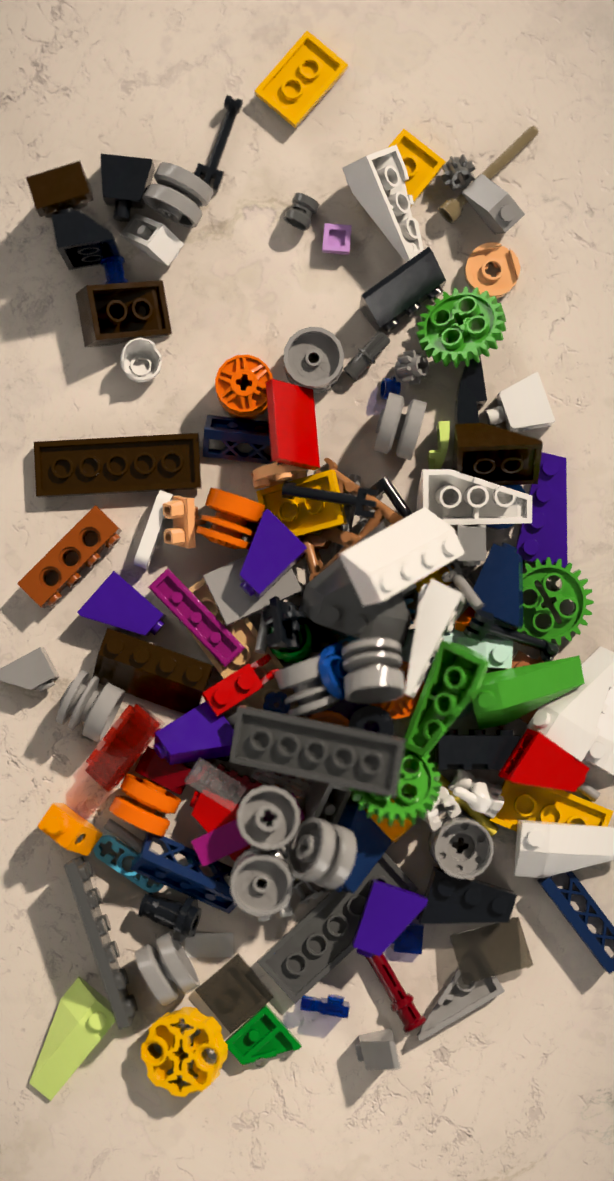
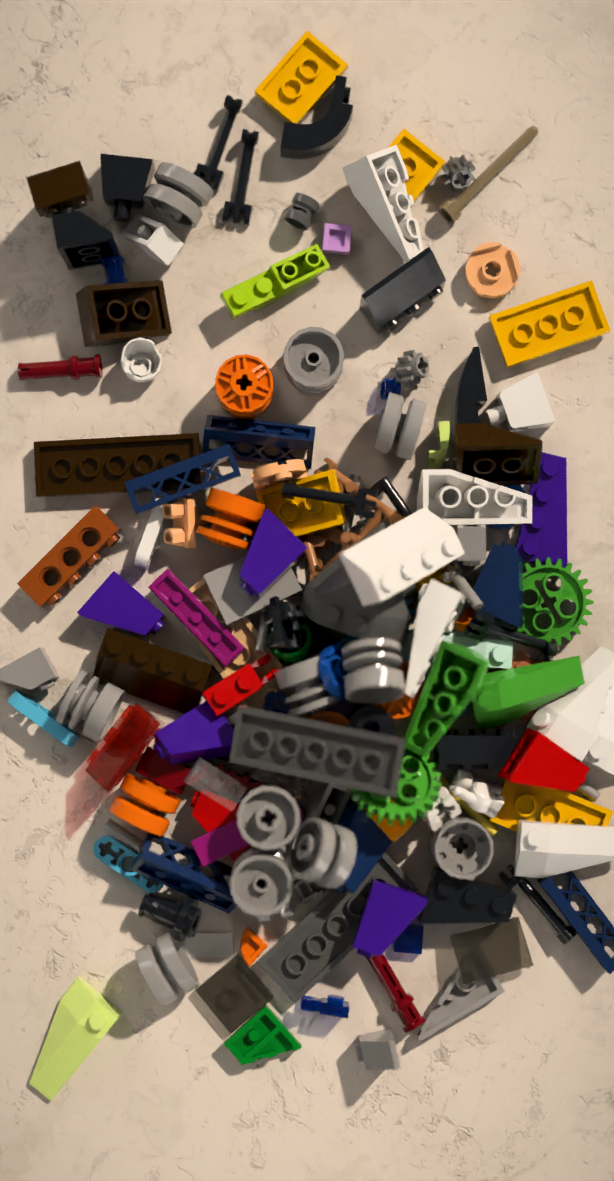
(43, 718): none -> medium azure beam
(66, 826): light orange torso -> none
(74, 367): none -> dark red pin
(104, 950): dark grey plate -> none
(180, 470): none -> dark blue fence
(195, 1067): yellow connector -> none
(238, 206): none -> black hinge
(251, 946): none -> orange tile
(276, 282): none -> lime slope
(292, 425): red tile -> none
(315, 139): none -> black arch
(367, 355): dark grey axle -> none
(461, 327): bright green gear -> none
(492, 204): light grey slope -> none
(549, 324): none -> yellow plate
(565, 933): none -> black hinge

